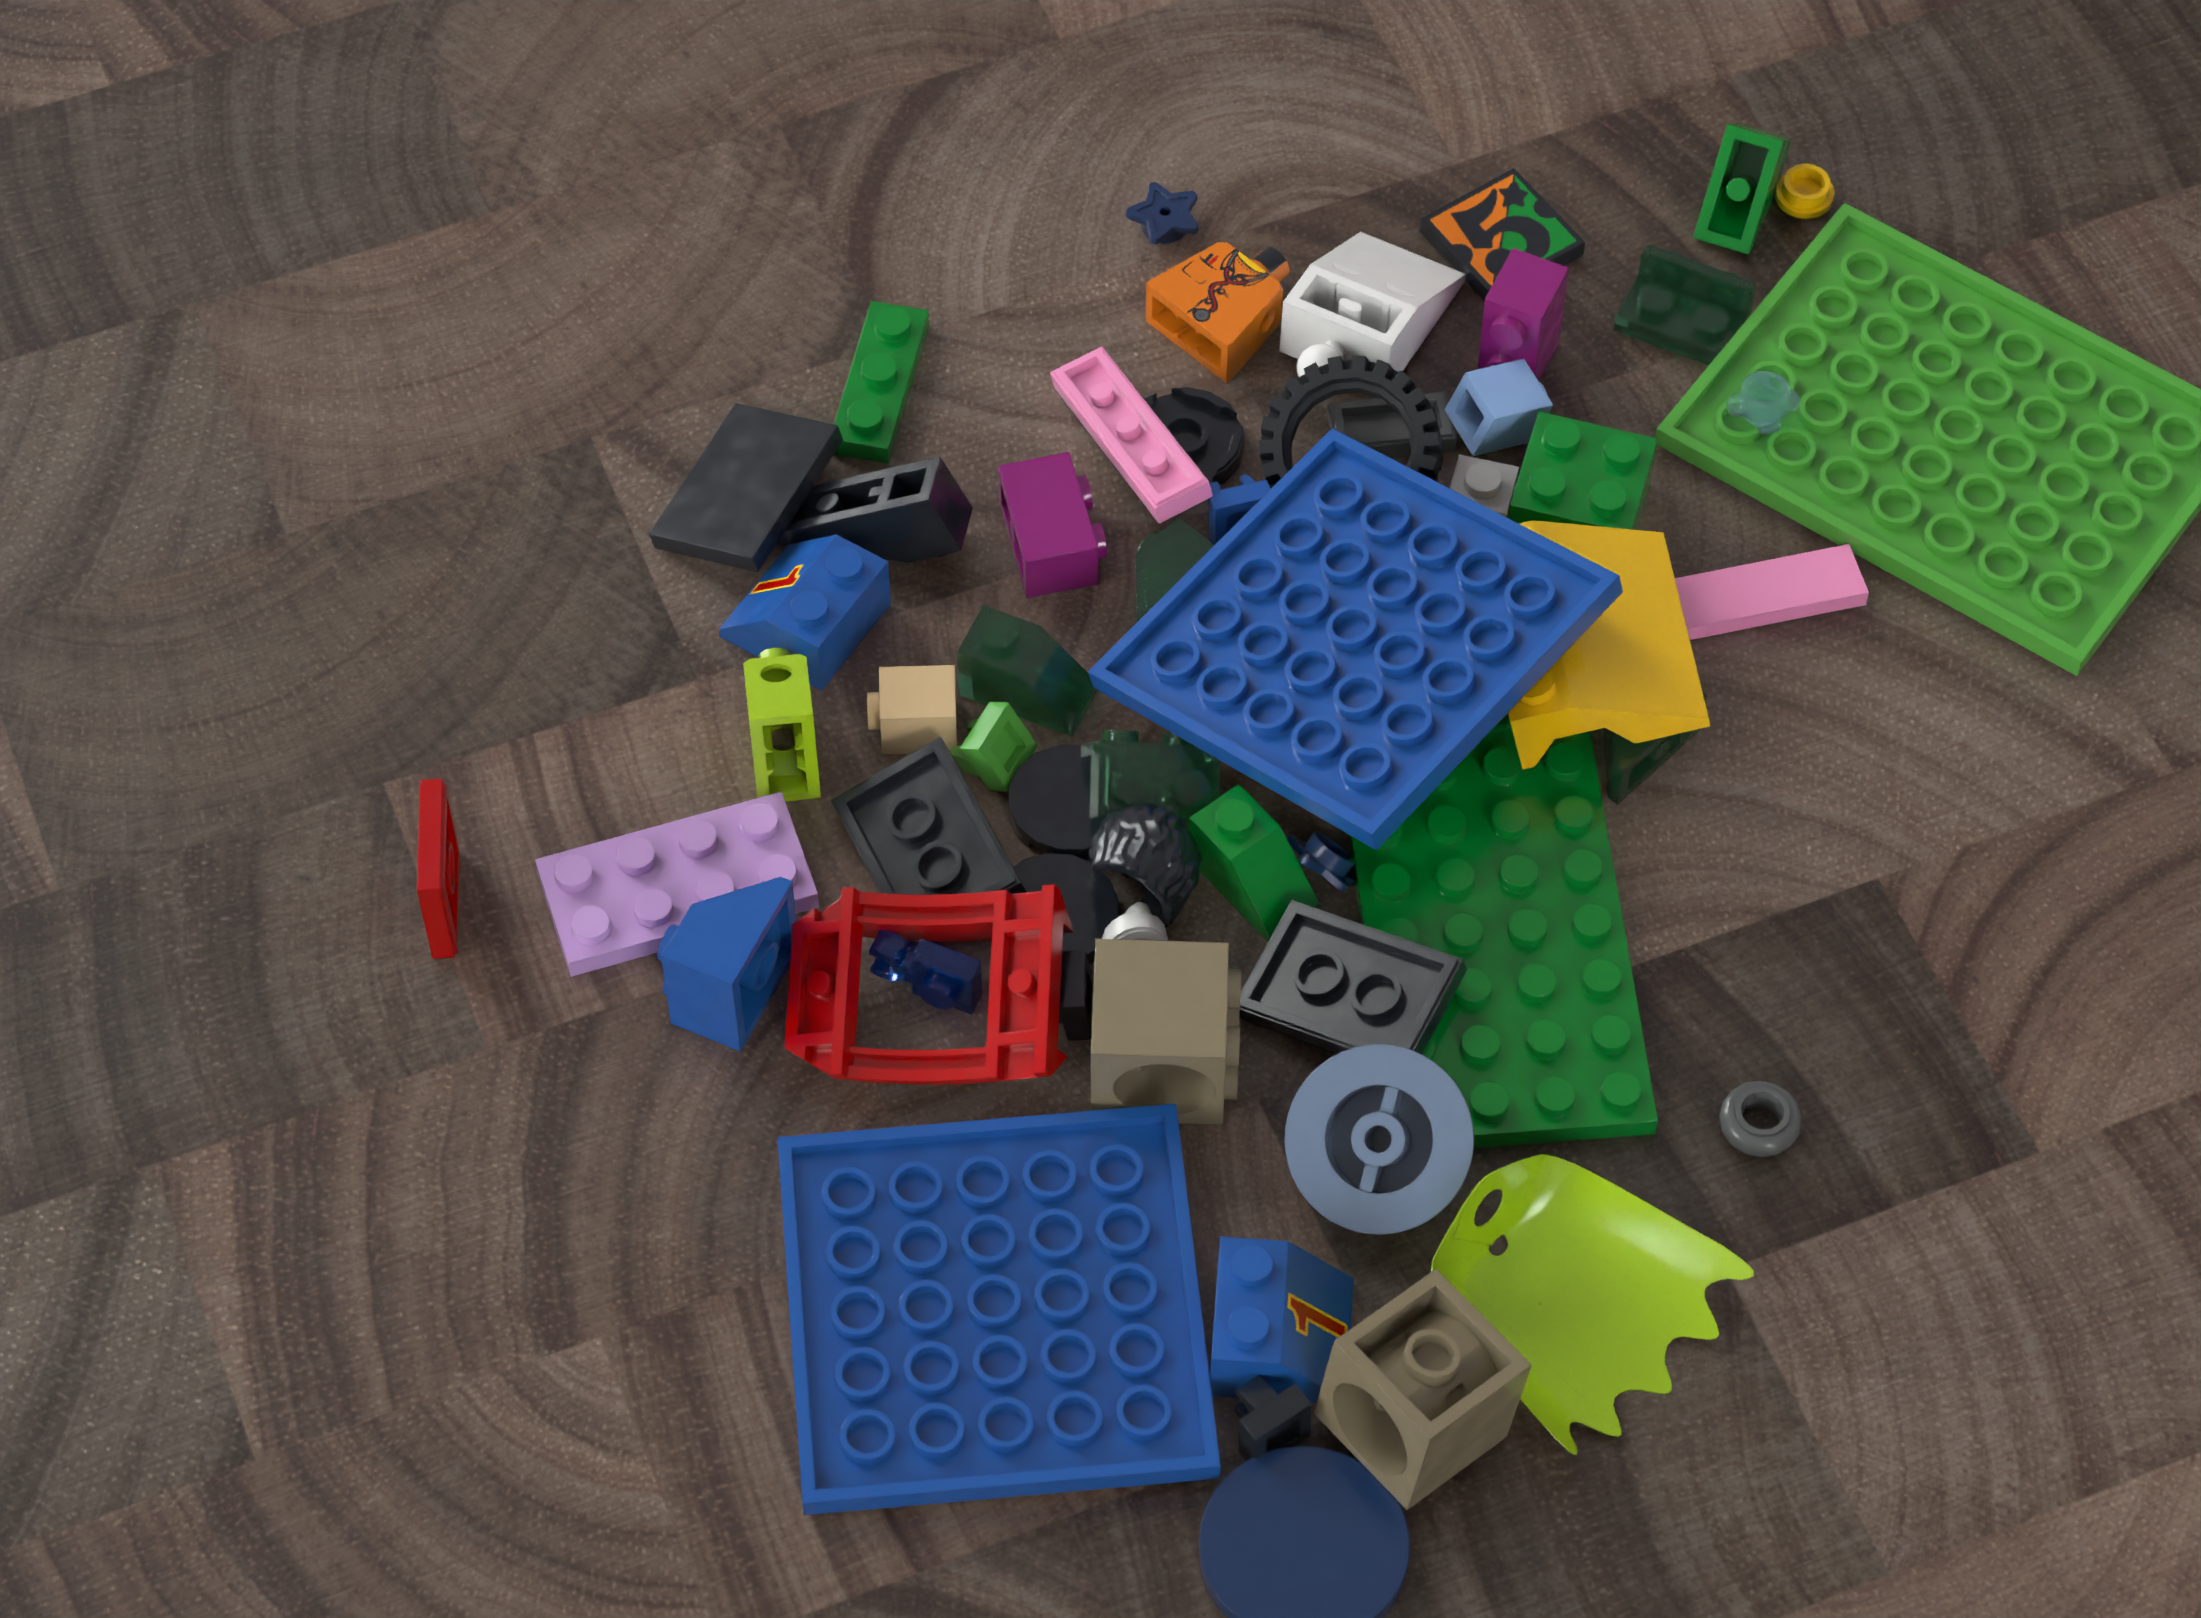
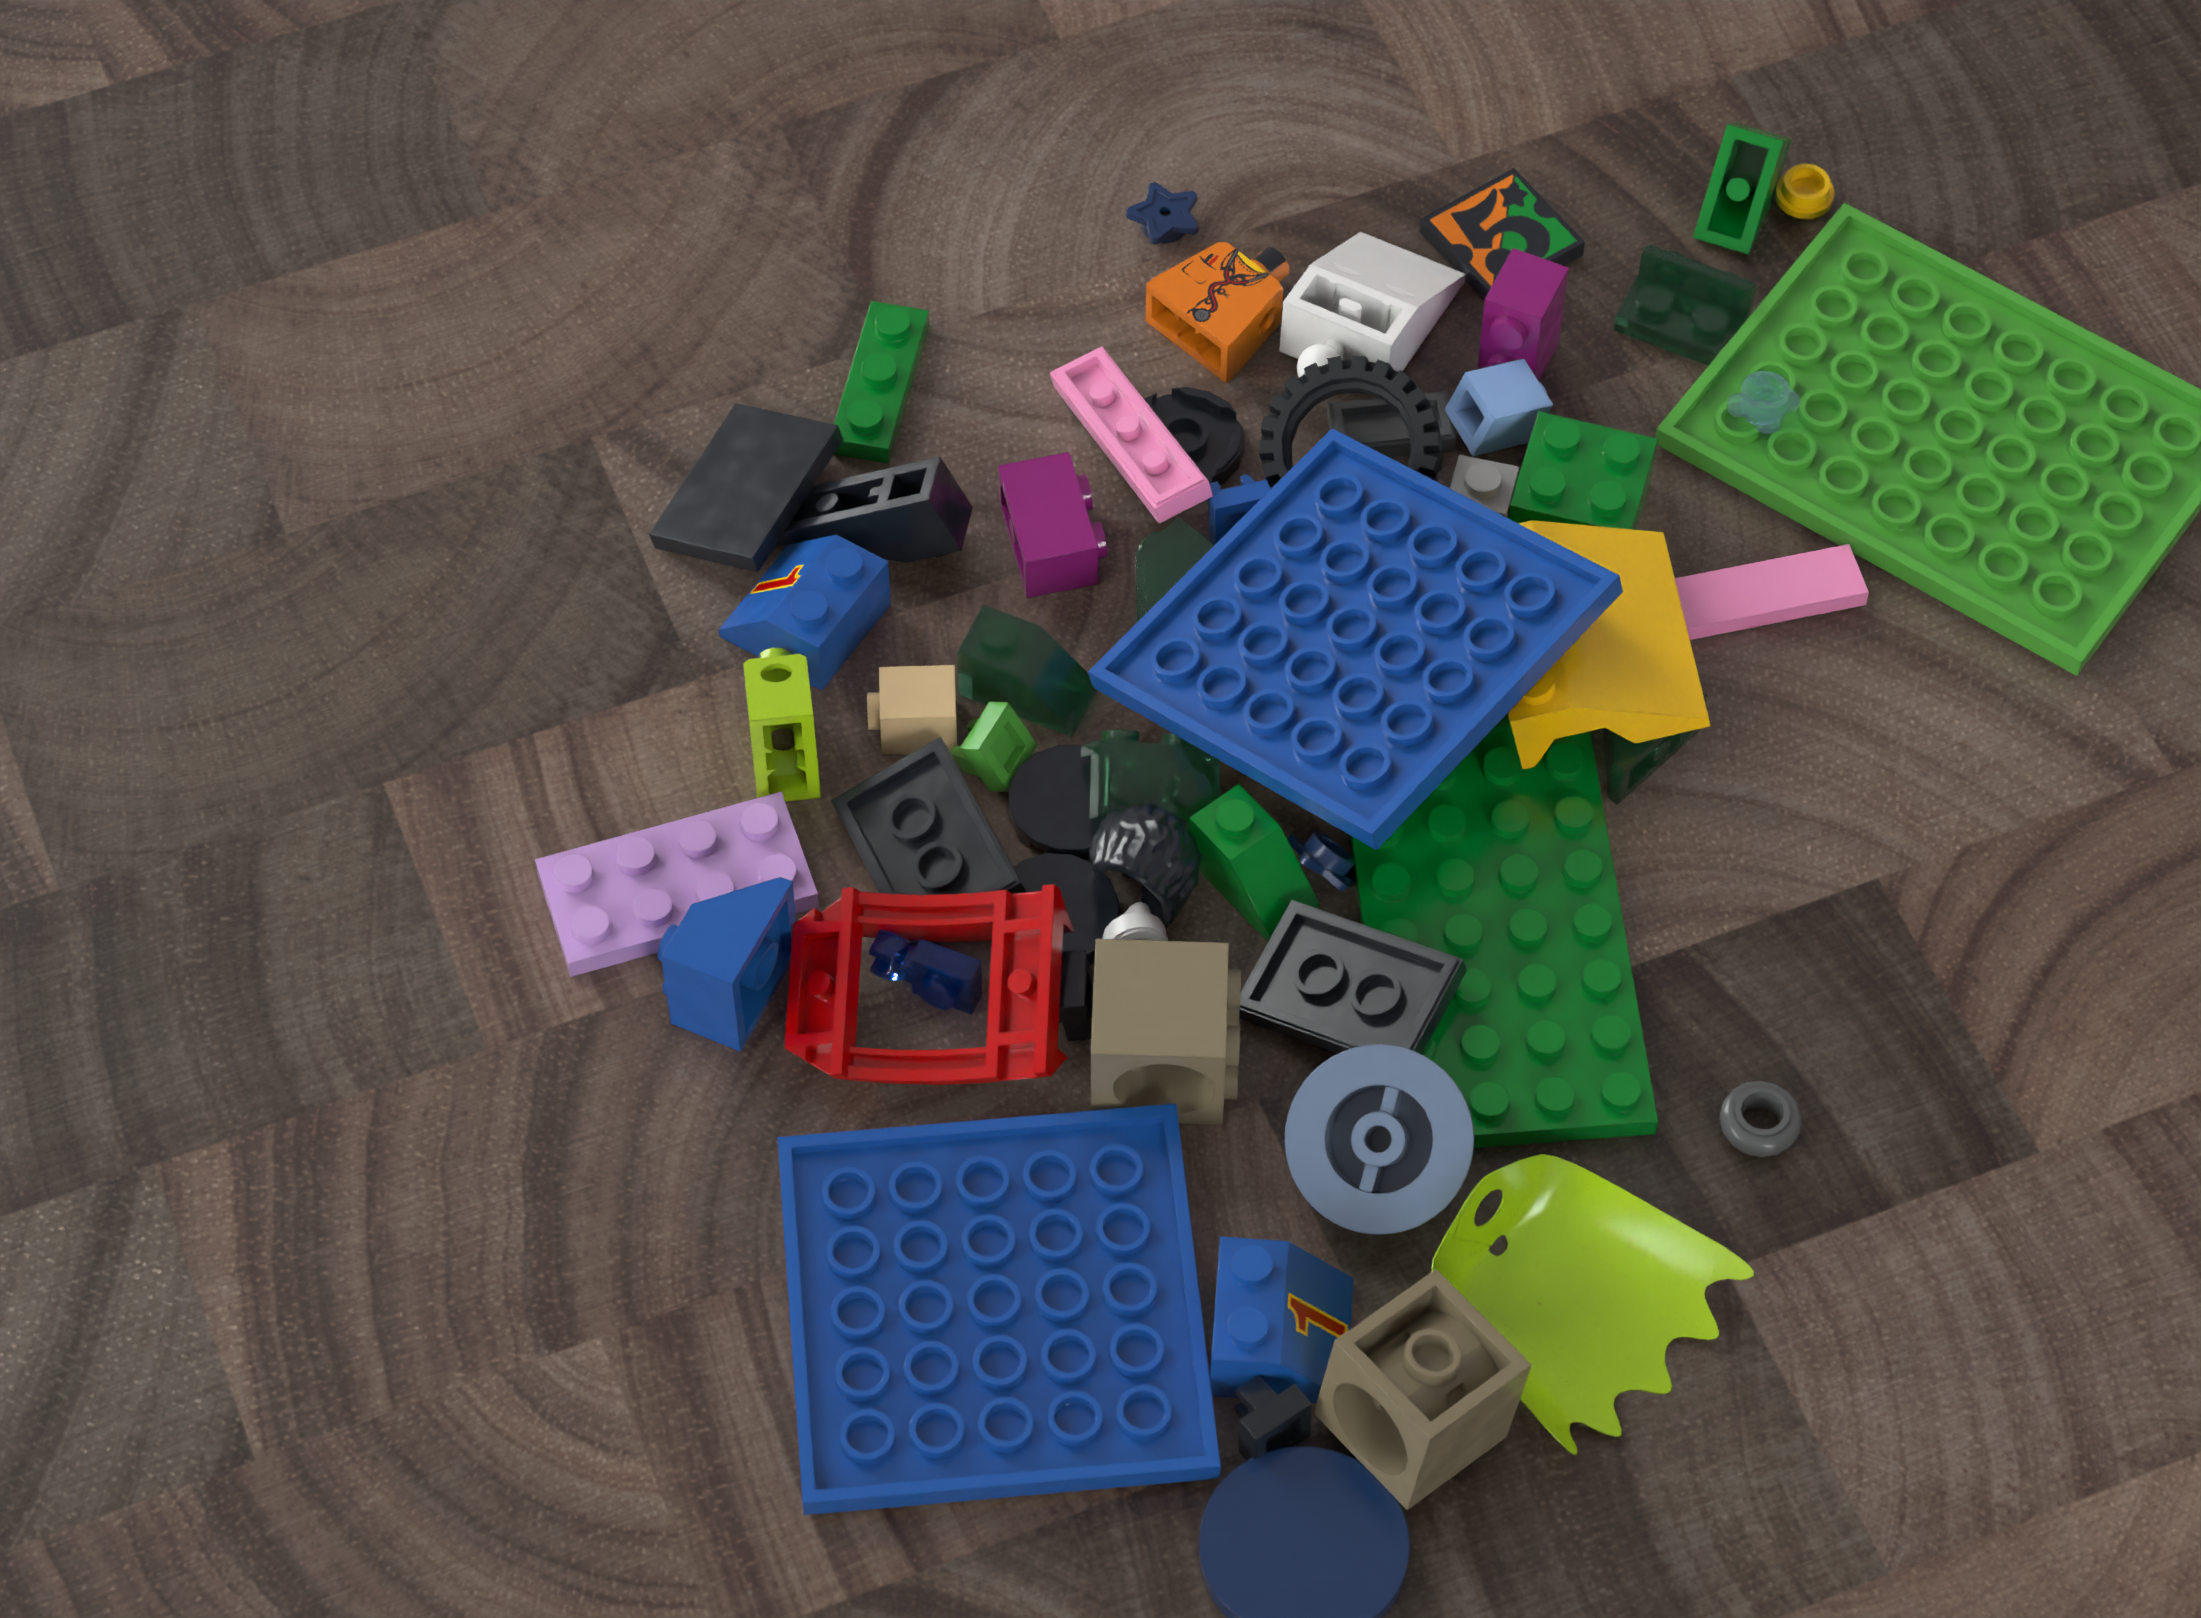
(438, 868): red tile -> none

